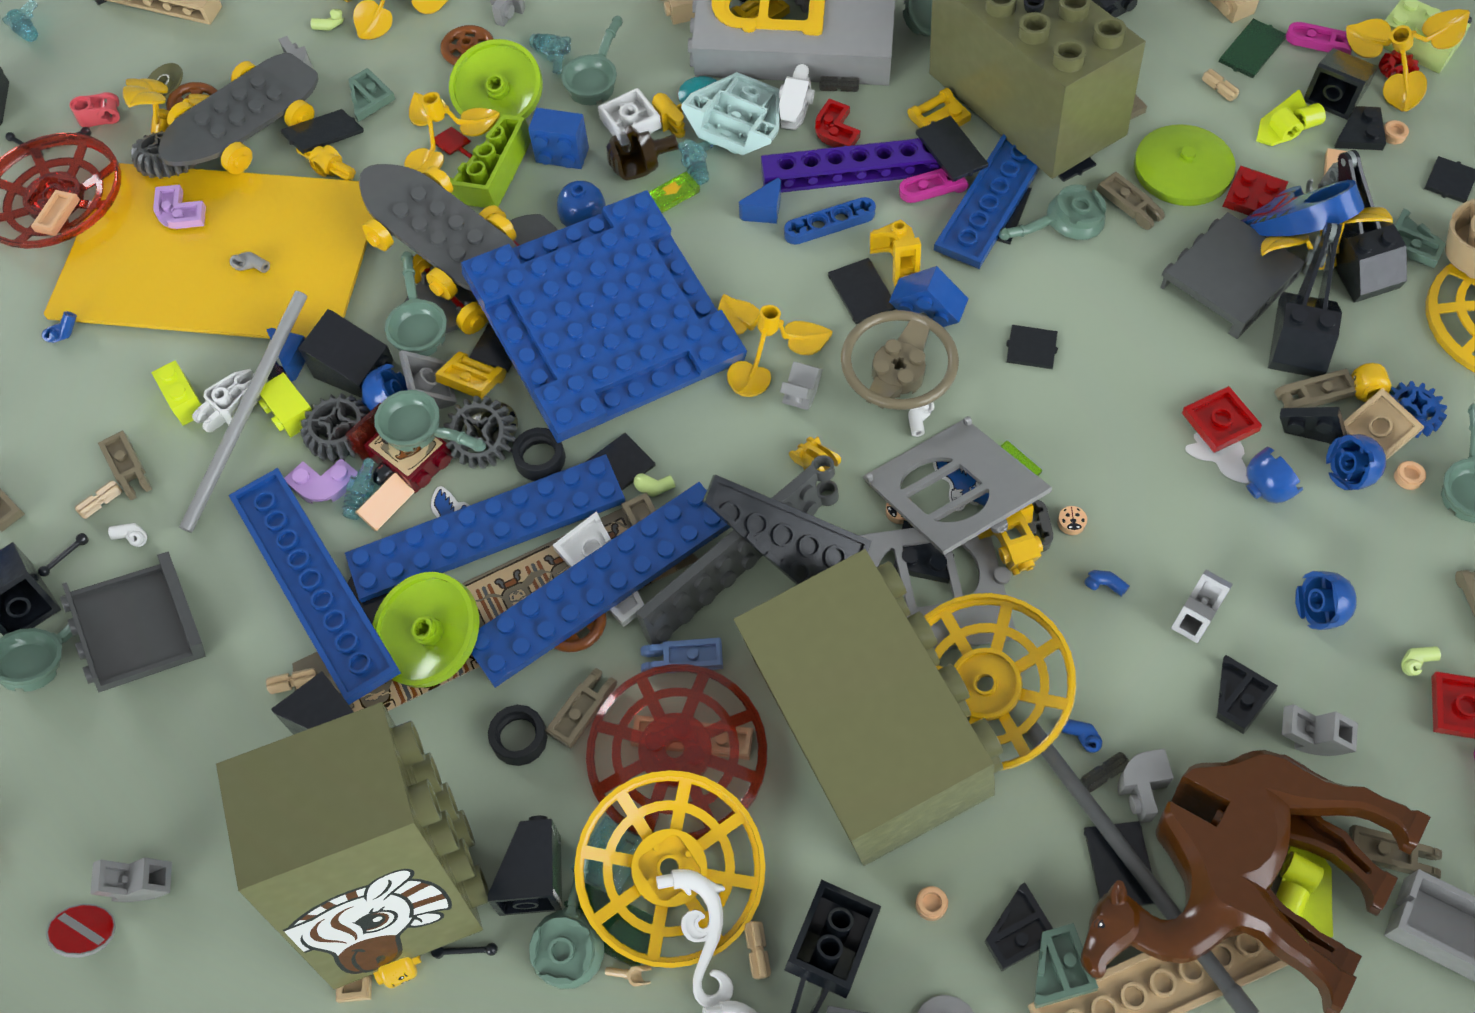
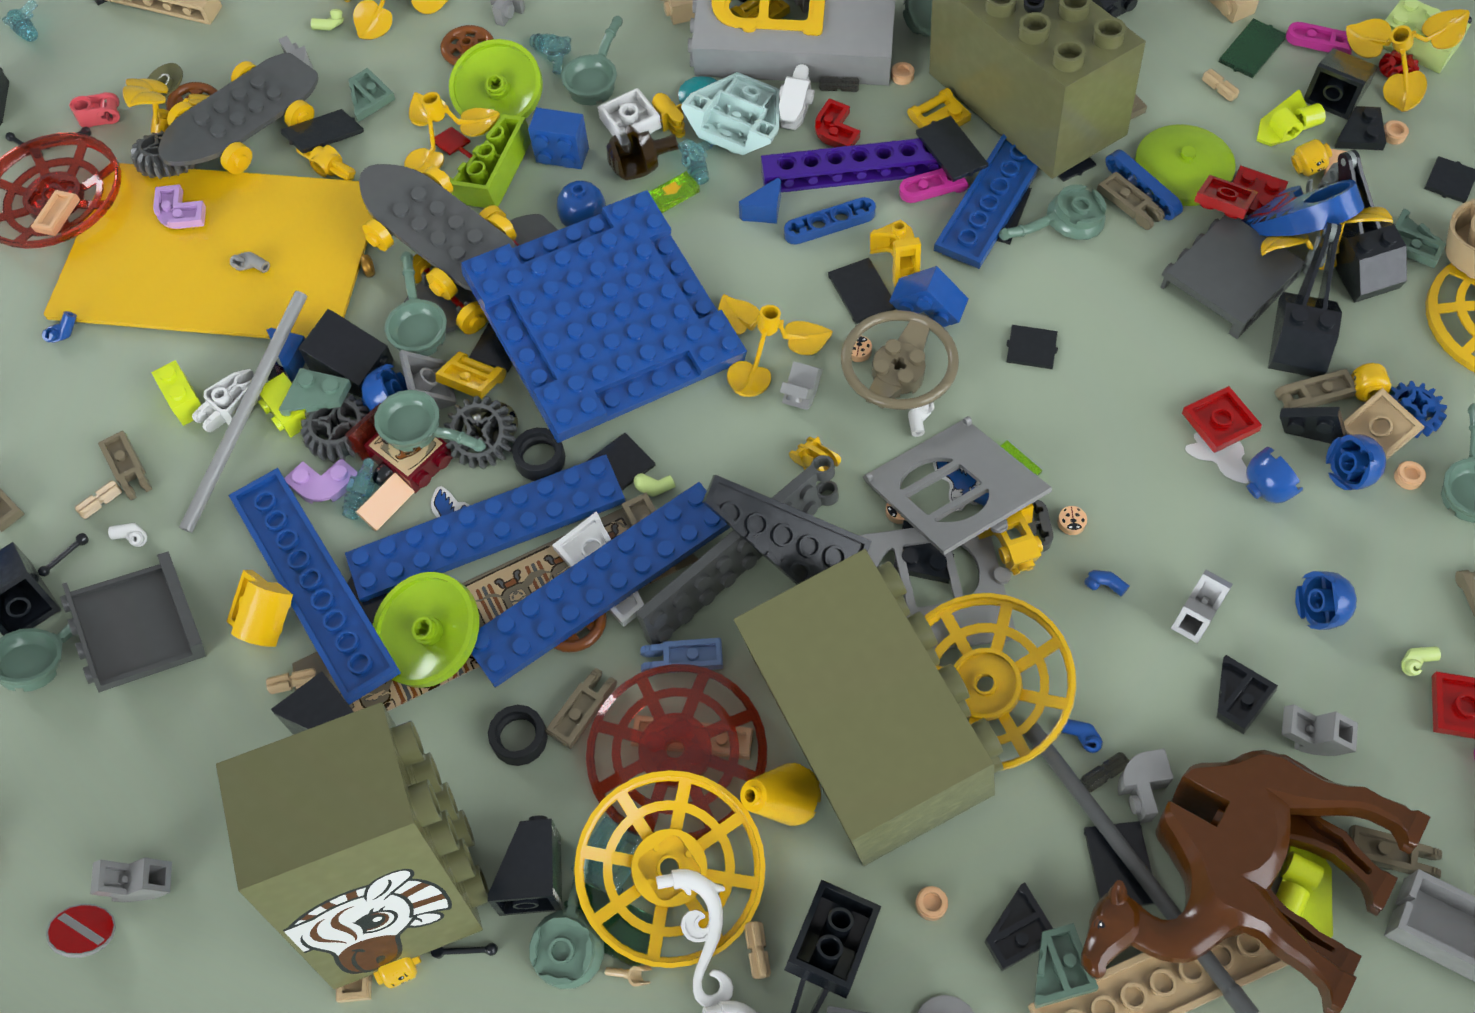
(258, 610): none -> yellow brick
(314, 391): none -> sand green wing
(367, 265): none -> pearl gold piece
(783, 794): none -> yellow cone
(861, 350): none -> light nougat tile
(902, 73): none -> light nougat tile
(1128, 168): none -> blue beam
(1225, 197): none -> red plate
(1311, 157): none -> yellow head

